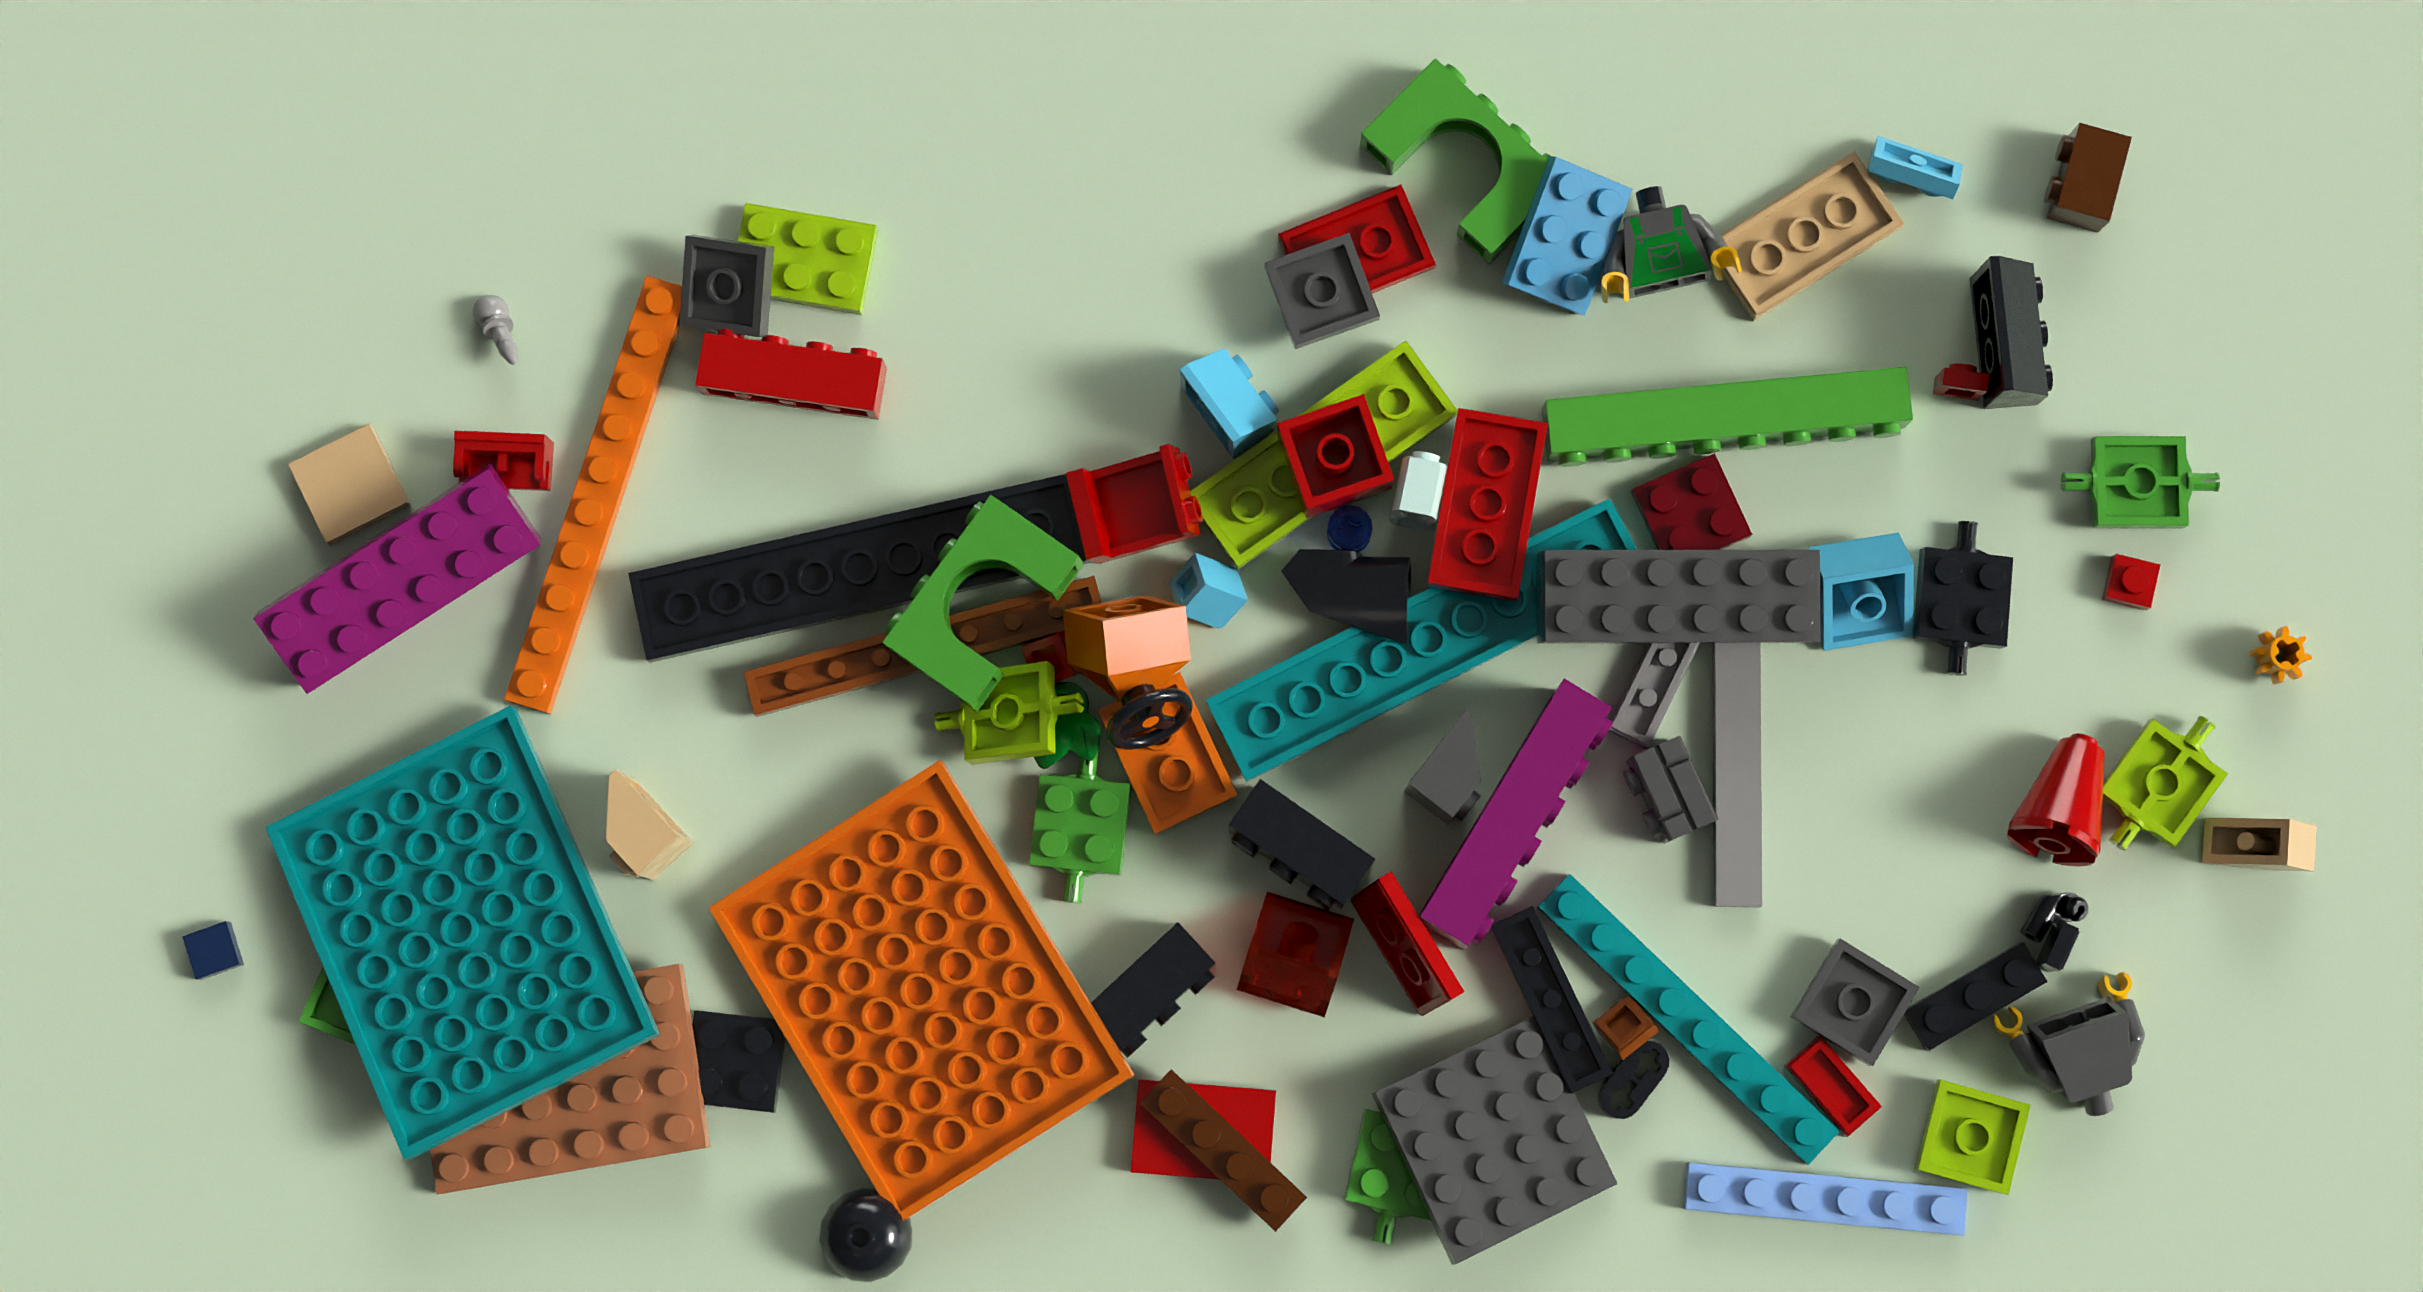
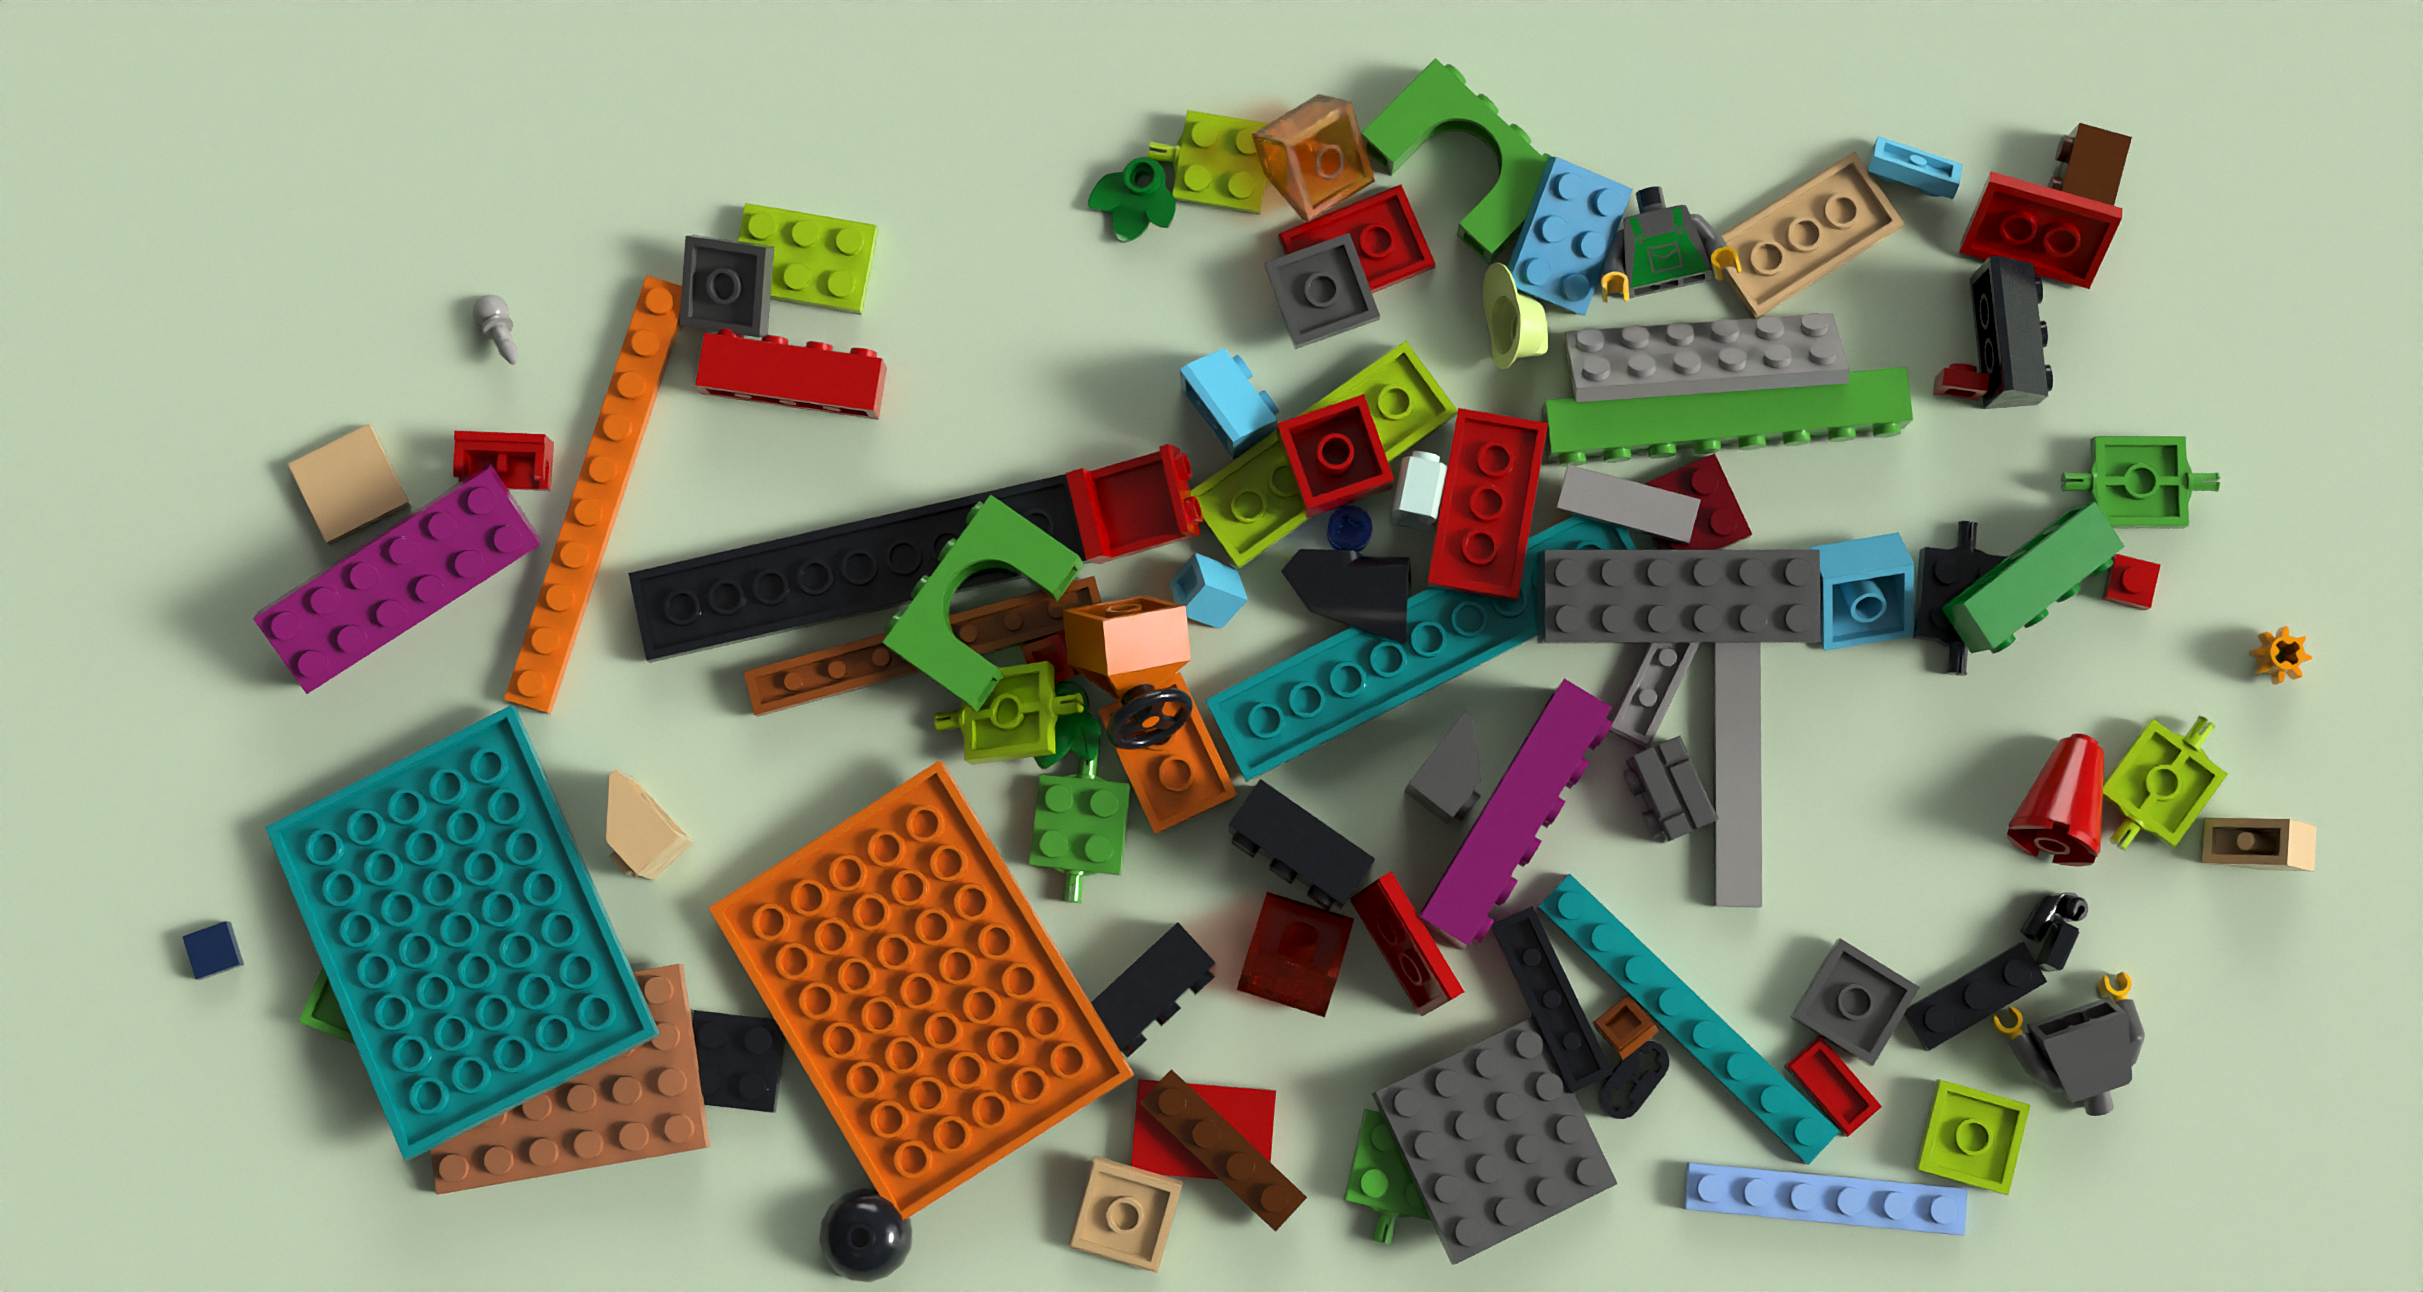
(1125, 1214): none -> tan tile
(1134, 205): none -> green plate
(1216, 162): none -> lime plate
(1315, 155): none -> clear orange slope
(1513, 319): none -> yellowish green piece
(1627, 504): none -> light grey tile
(1705, 357): none -> light grey plate
(2034, 578): none -> brick
(2041, 226): none -> red plate

